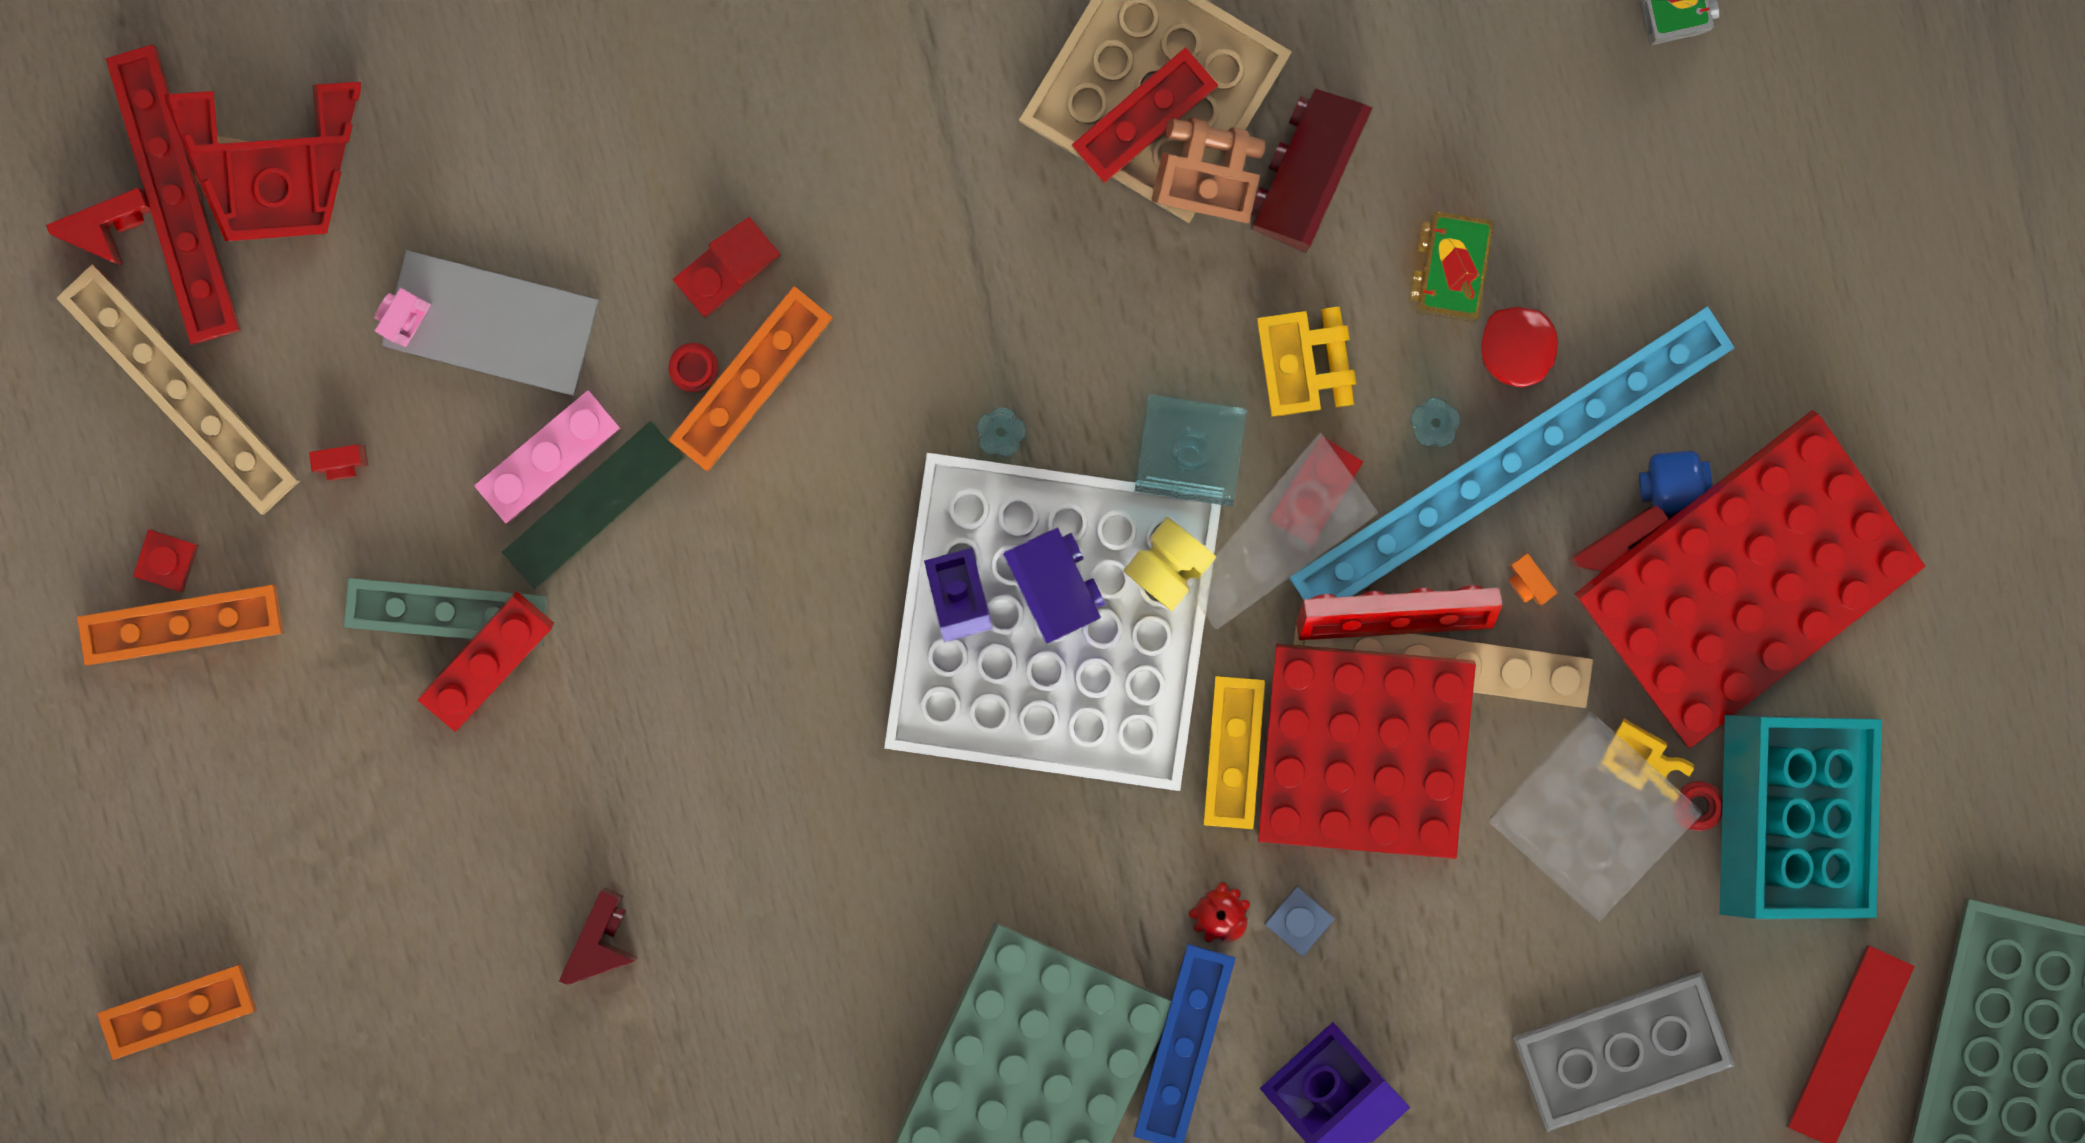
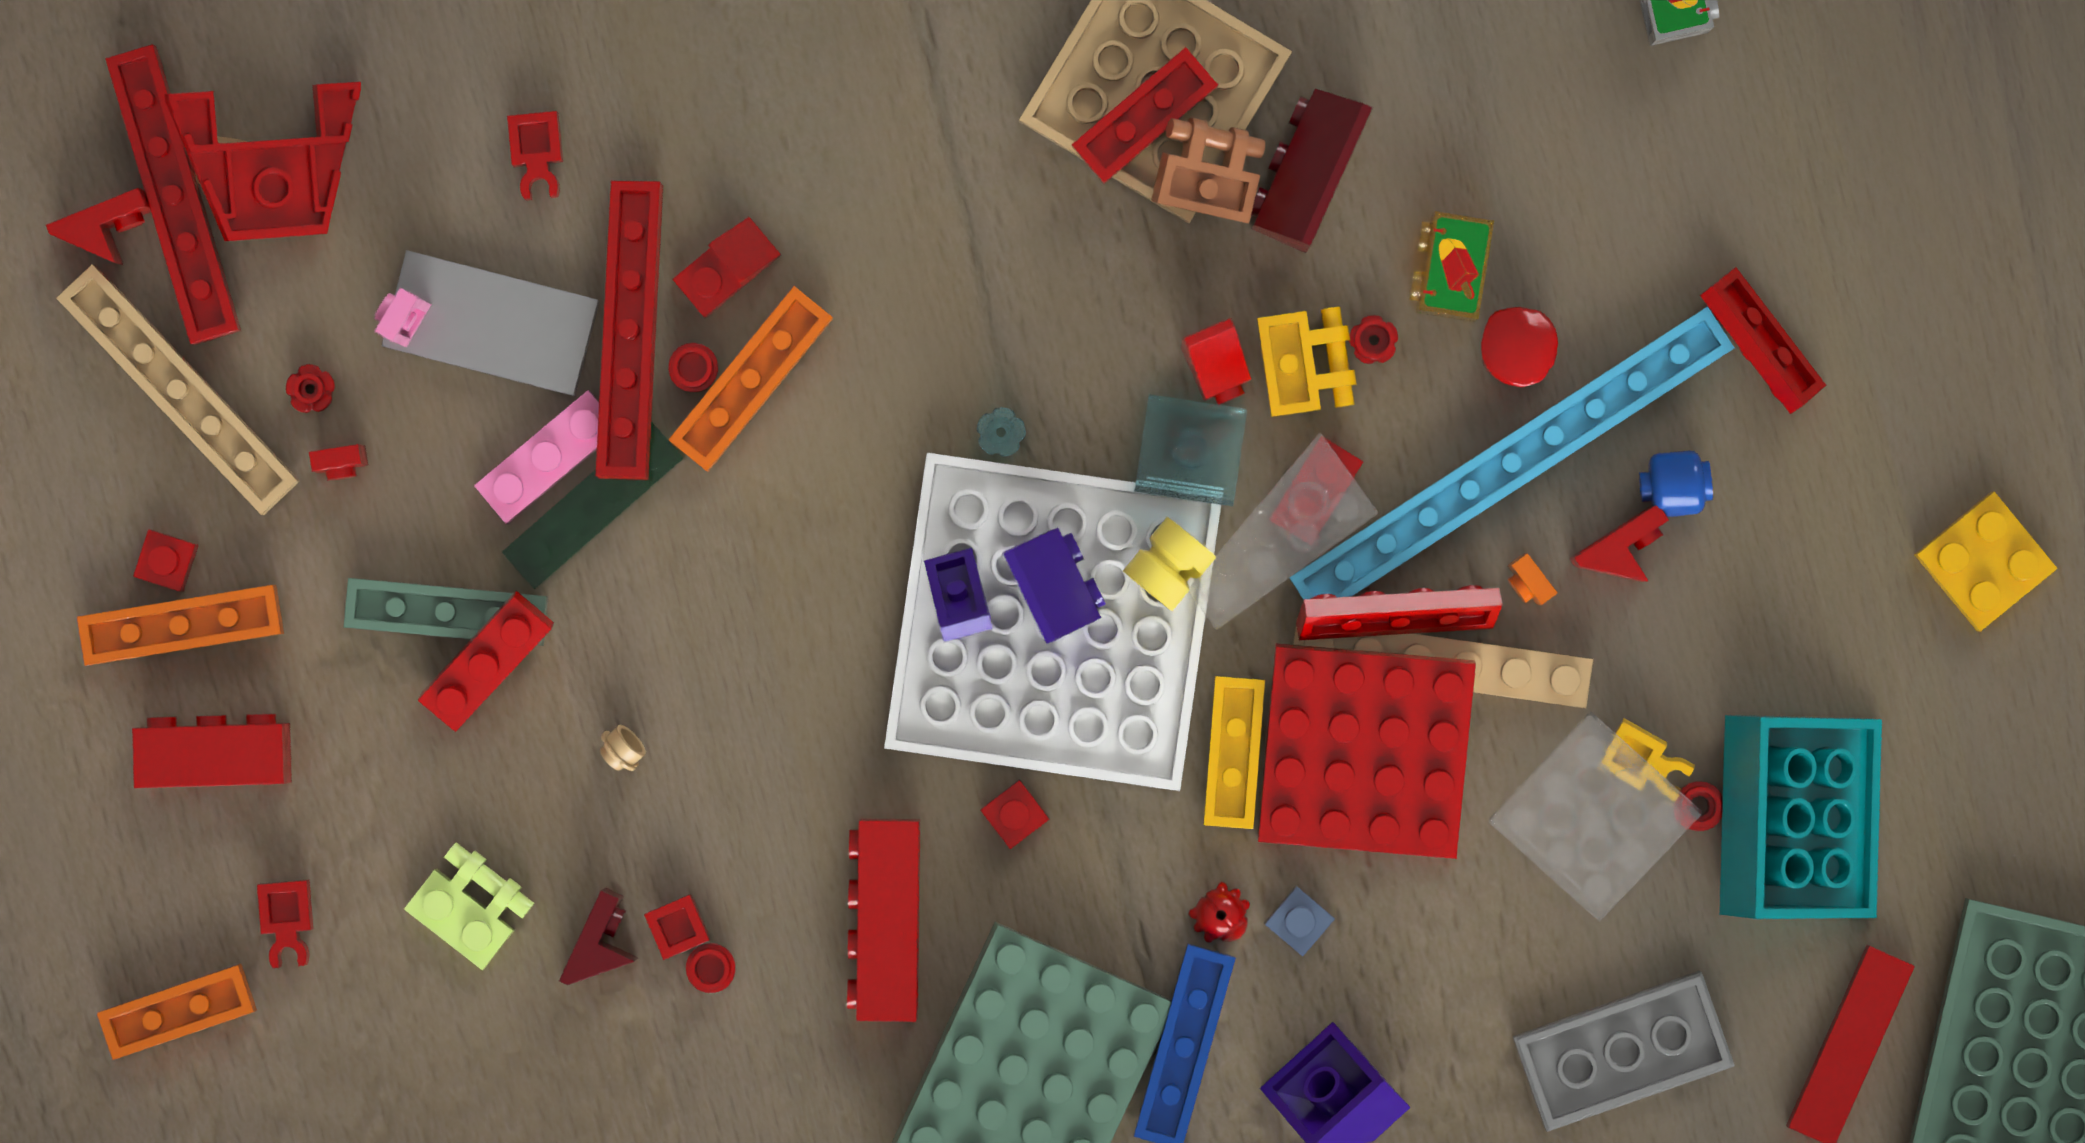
(211, 752): none -> red brick
(285, 911): none -> red plate
(320, 398): none -> red plate
(461, 918): none -> yellowish green plate
(535, 144): none -> red plate
(622, 748): none -> tan plate
(629, 330): none -> red plate
(677, 926): none -> red plate
(710, 968): none -> red plate
(886, 921): none -> red brick
(1014, 814): none -> red plate
(1217, 362): none -> red slope
(1383, 349): none -> red plate
(1448, 418): clear light blue plate -> none
(1750, 579): red plate -> none
(1763, 340): none -> red plate
(1985, 561): none -> yellow plate

